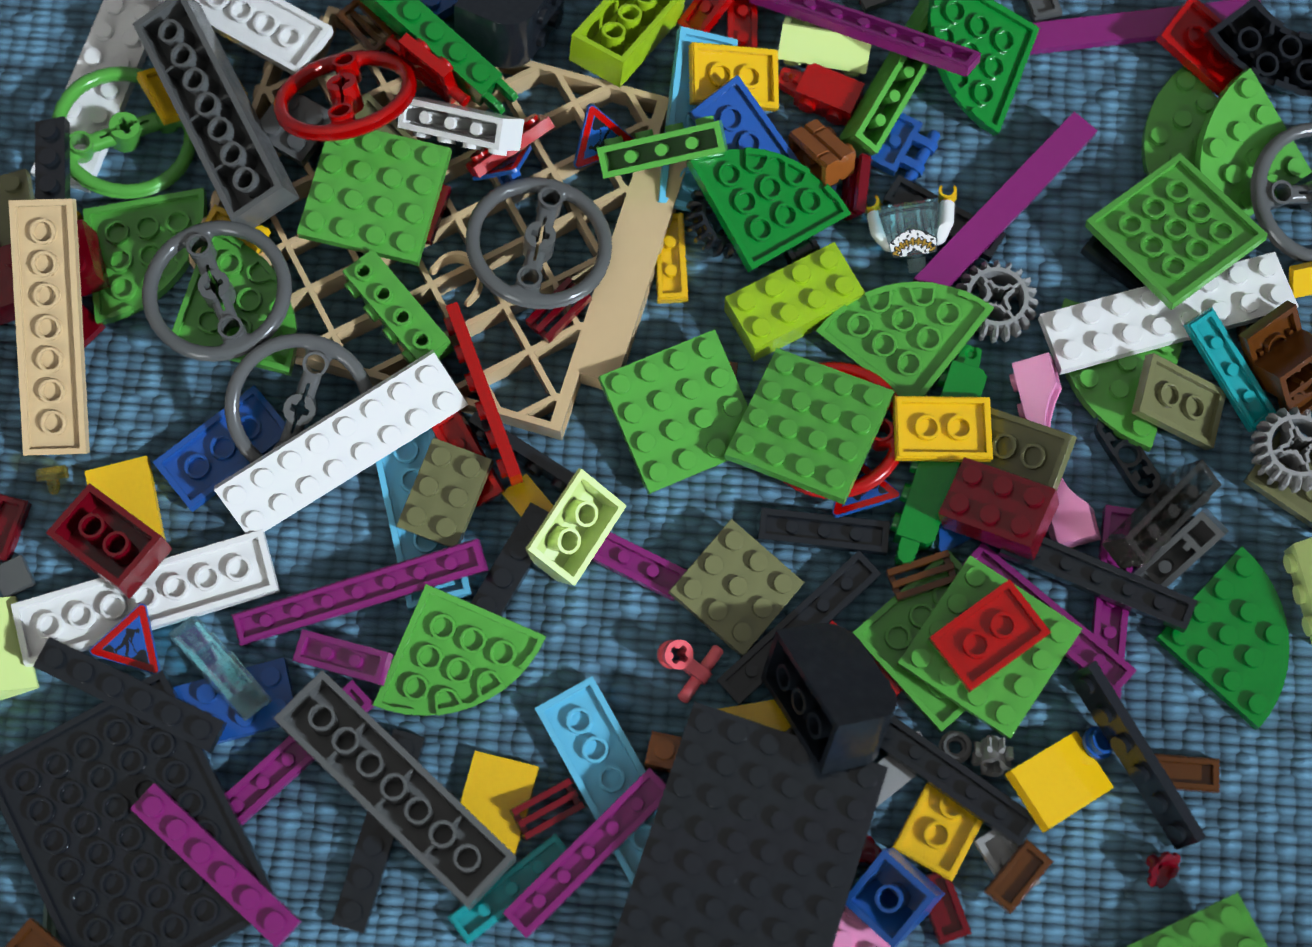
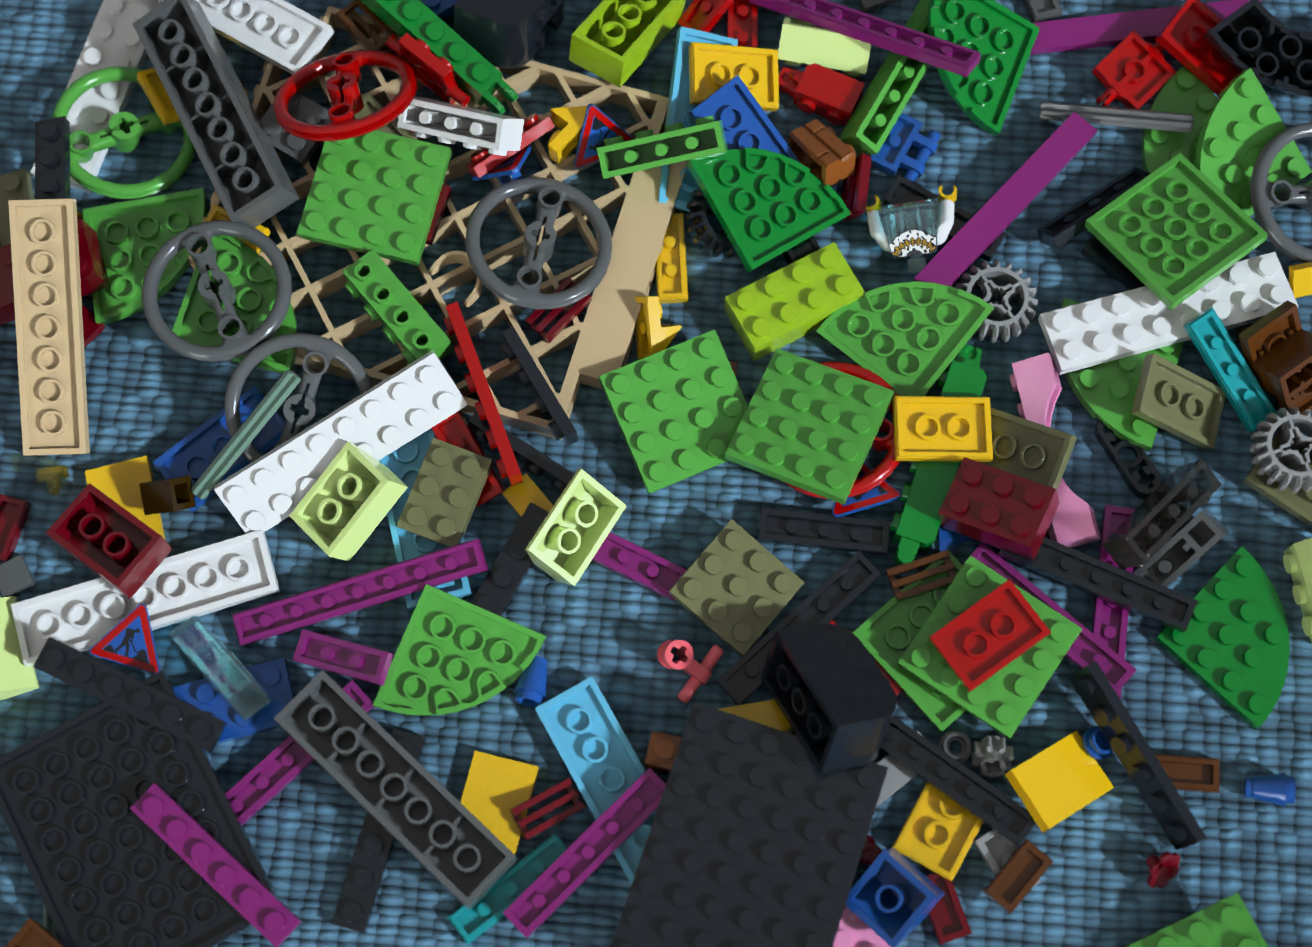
(167, 495): none -> dark brown brick
(245, 434): none -> sand green axle
(347, 502): none -> yellowish green slope
(531, 376): none -> black plate
(532, 683): none -> blue cone
(565, 141): none -> yellow slope
(650, 334): none -> yellow slope
(1072, 221): none -> black plate
(1119, 116): none -> dark grey axle
(1133, 72): none -> red plate
(1271, 788): none -> blue cone

